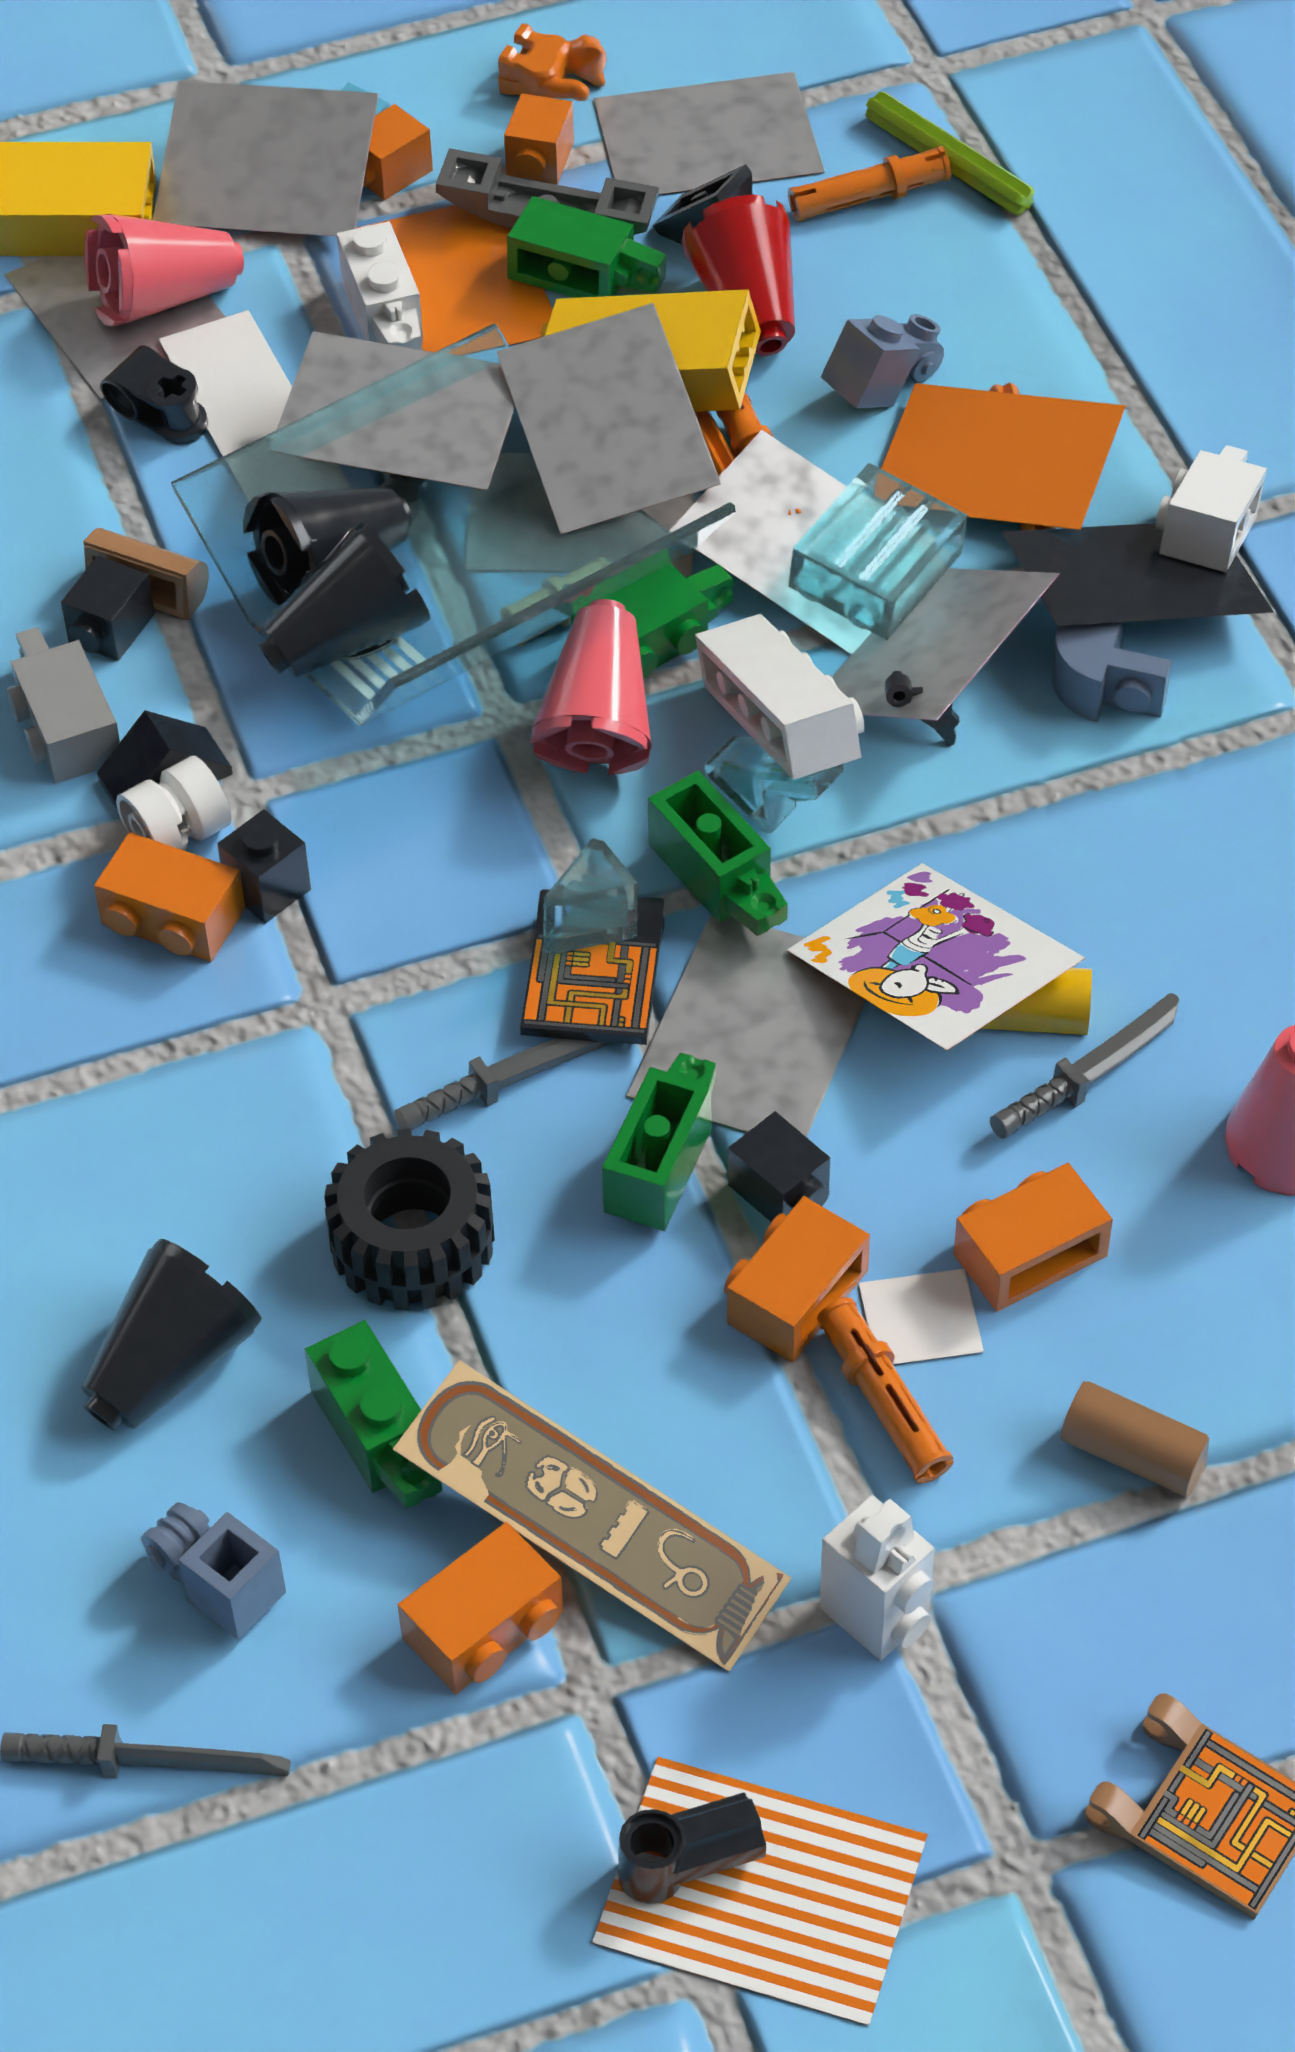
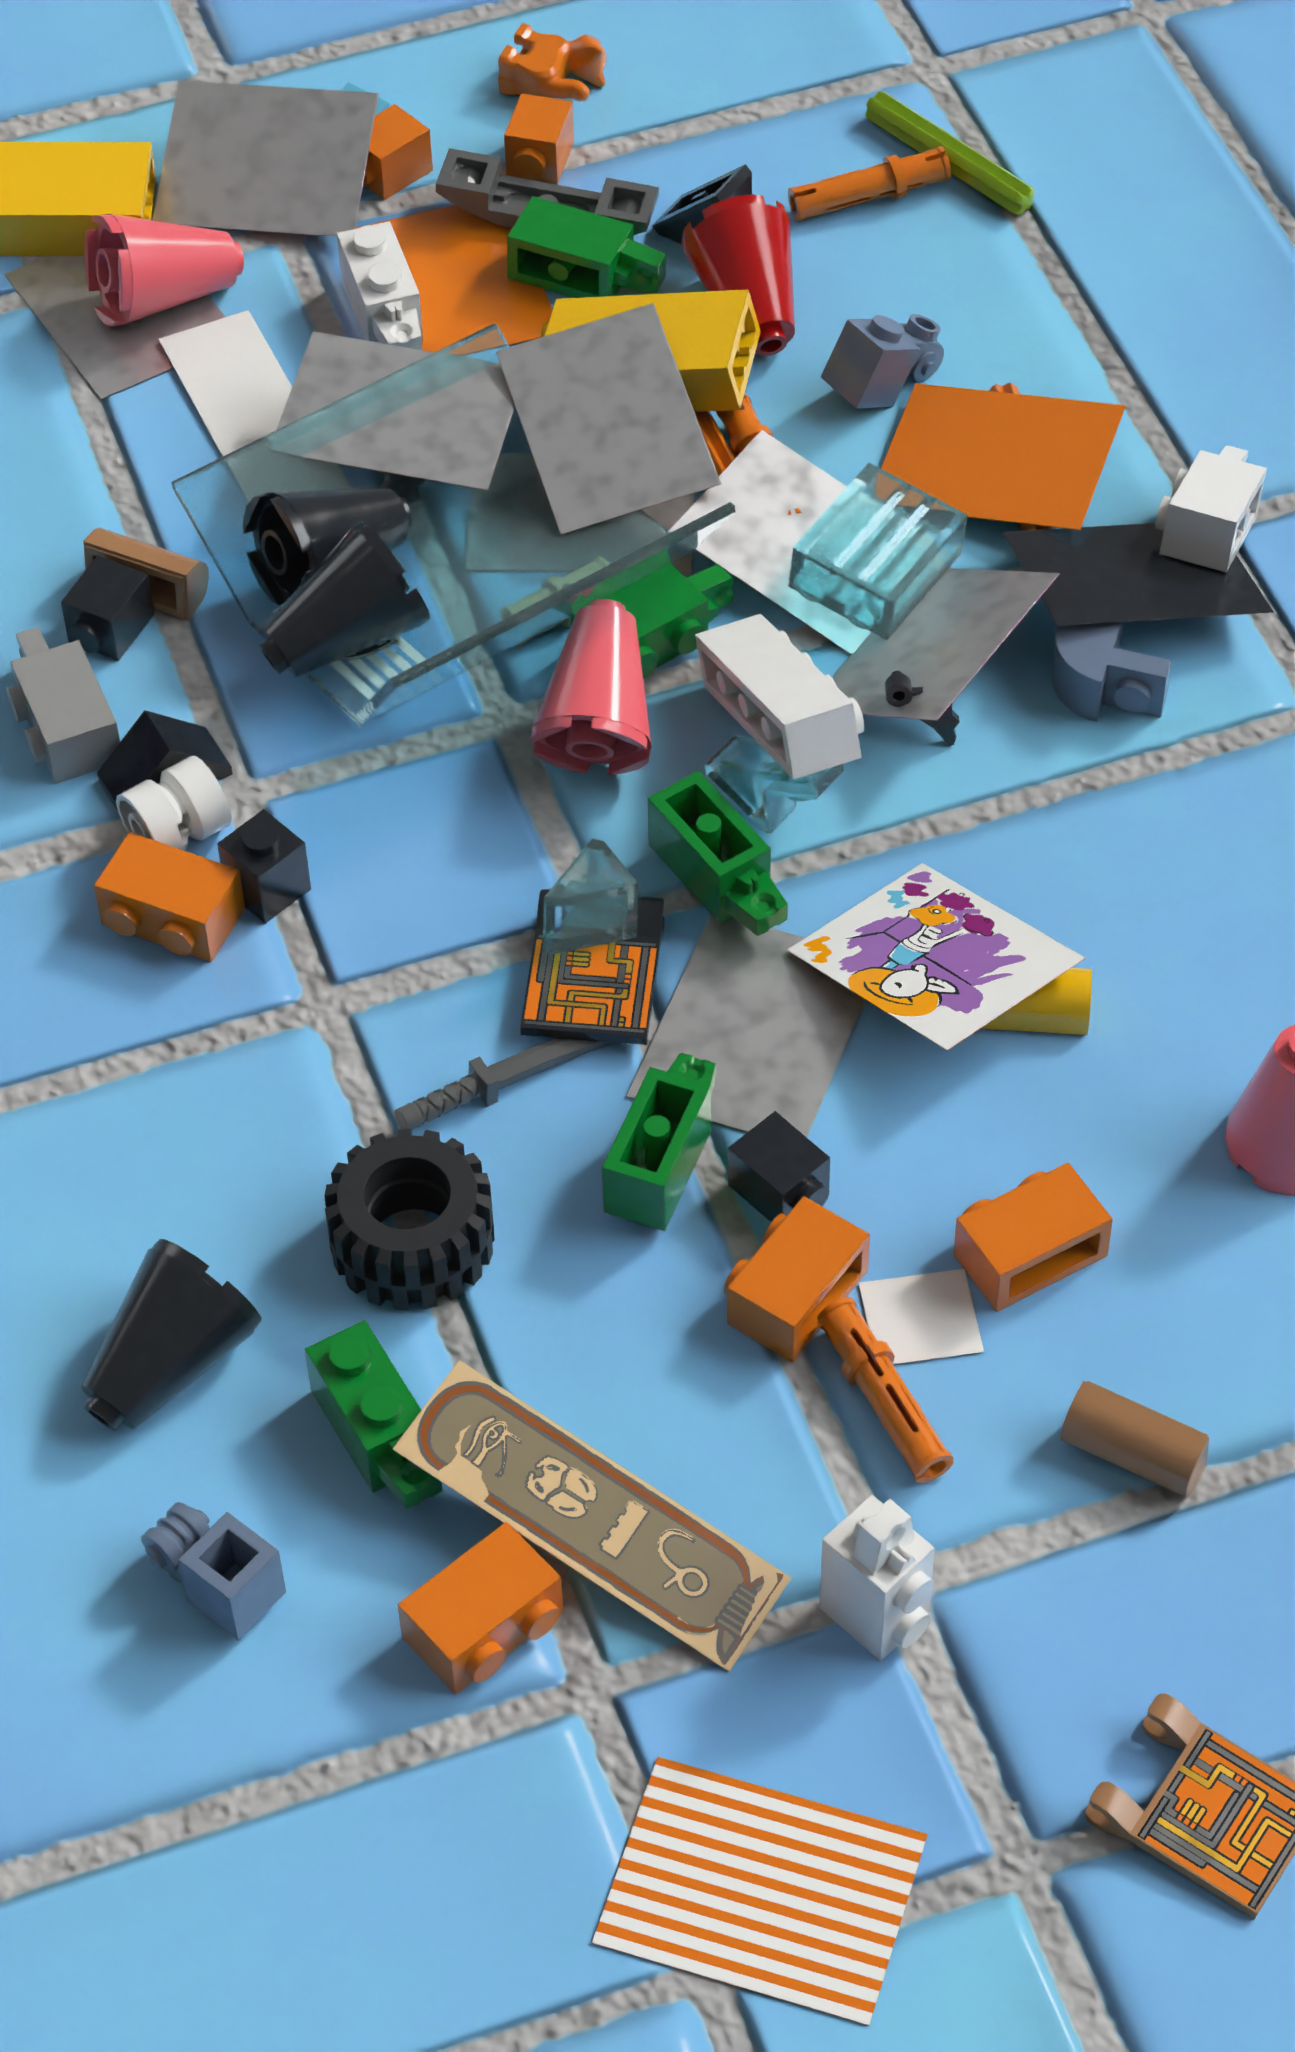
(111, 1752): dark grey sword -> none
(156, 395): black piece -> none
(692, 1840): black piece -> none
(708, 129): flat silver sticker -> none
(1072, 1080): dark grey sword -> none

